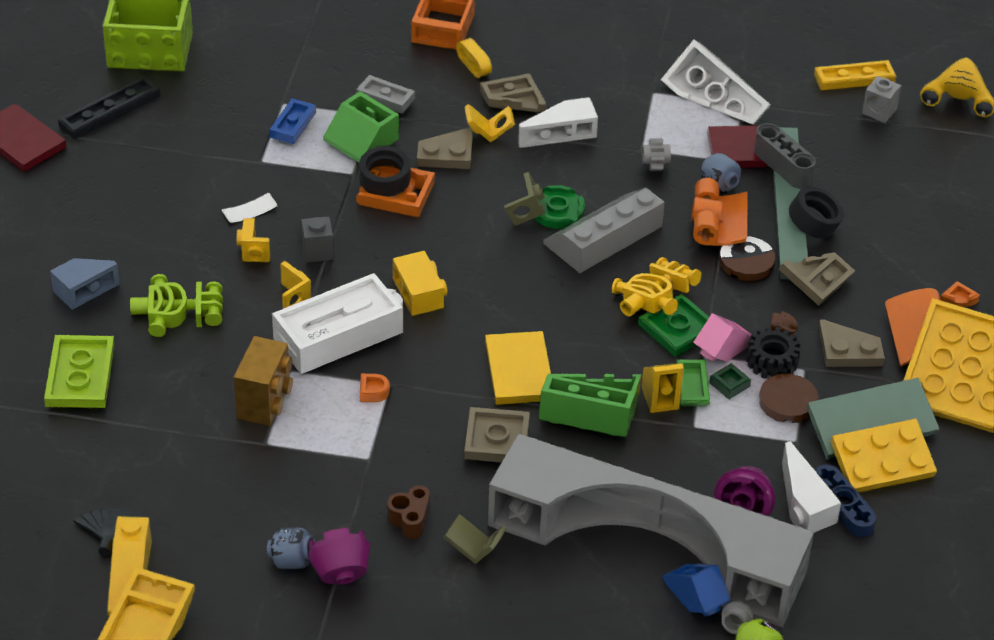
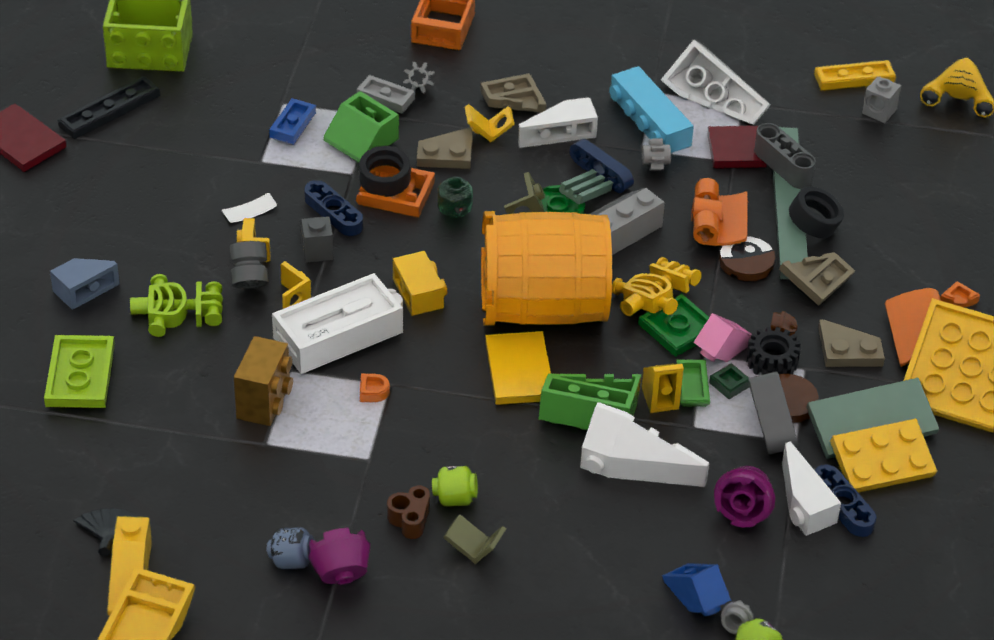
(248, 263): none -> dark grey wheel
(331, 198): none -> dark blue beam
(412, 73): none -> light grey gear
(455, 197): none -> clear green head
(455, 486): none -> lime head
(474, 58): yellow beam -> none
(493, 432): dark tan plate -> none
(546, 268): none -> light orange piece
(553, 491): light grey arch -> none
(582, 184): none -> sand green tile
(590, 156): none -> dark blue beam
(627, 451): none -> white wedge
(651, 108): none -> medium azure brick
(722, 170): sand blue head -> none
(772, 412): none -> dark grey beam

